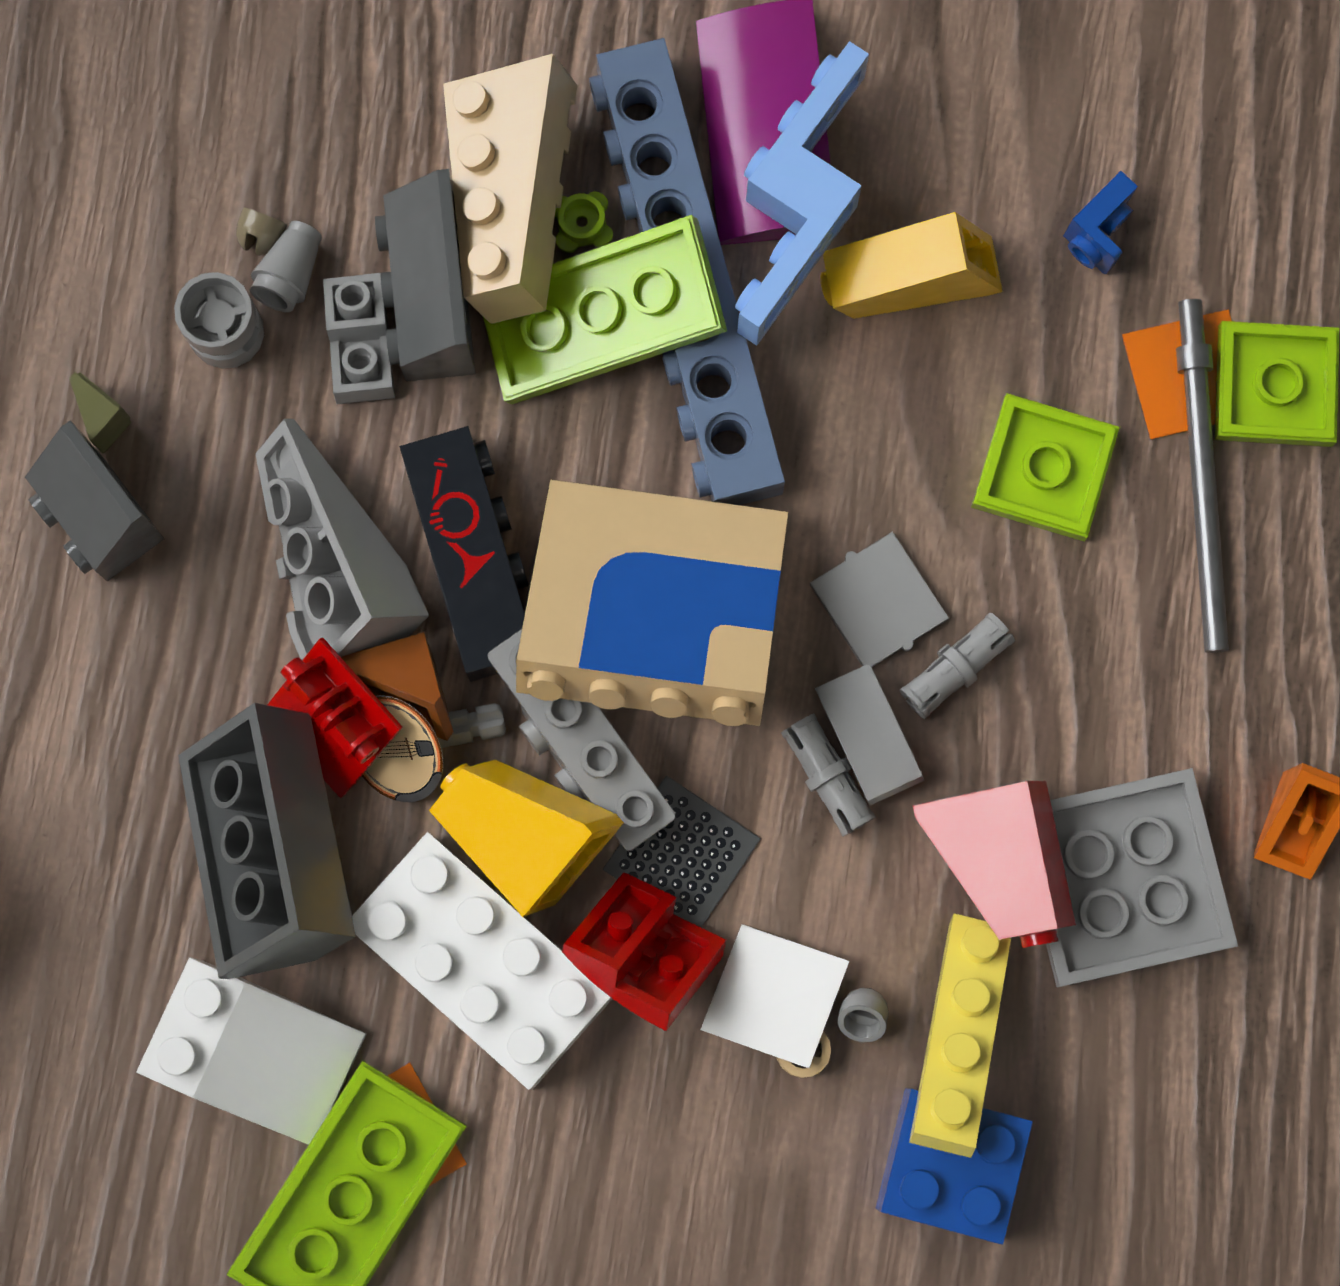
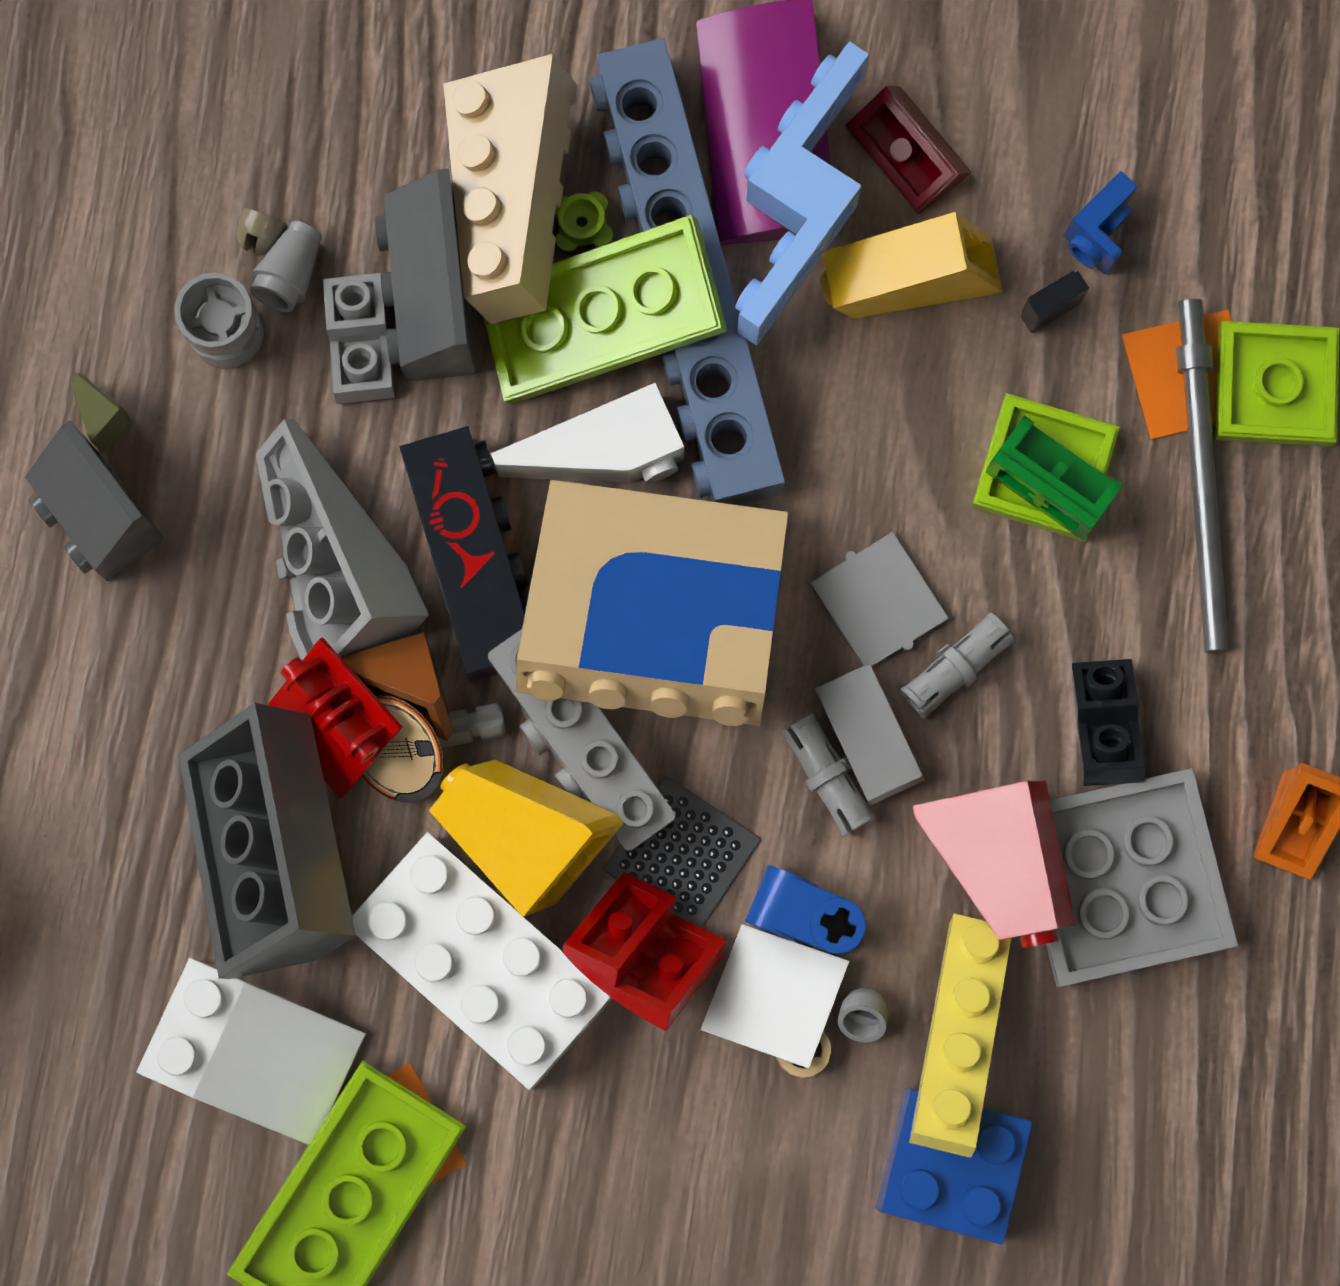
(608, 444): none -> white slope
(795, 908): none -> blue piece
(907, 148): none -> dark red slope
(1053, 478): none -> green hinge
(1054, 301): none -> black tile
(1108, 722): none -> black slope

